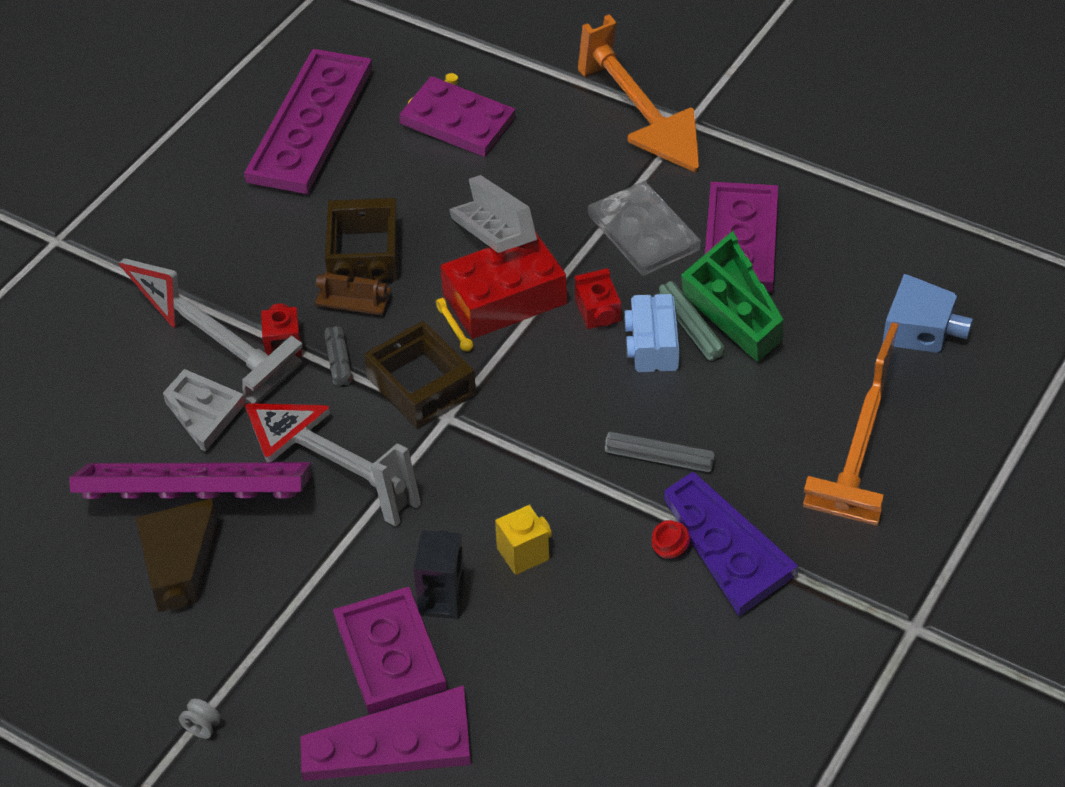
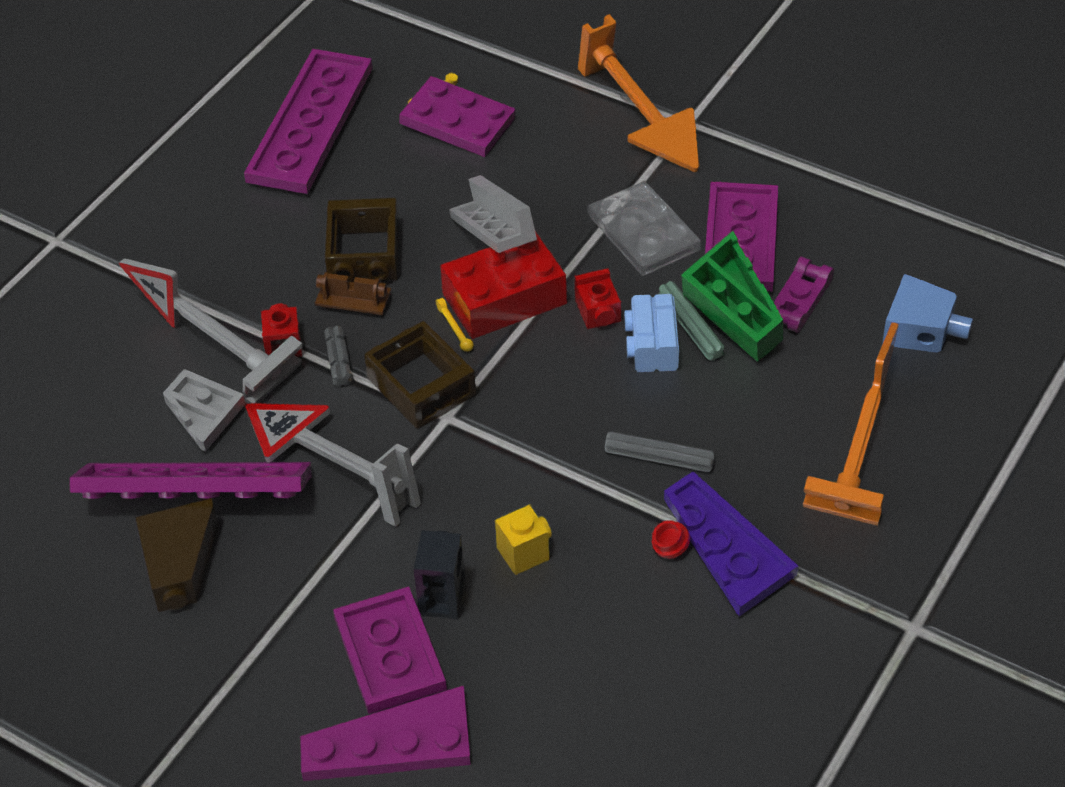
(200, 718): light grey bush -> none
(800, 296): none -> magenta plate

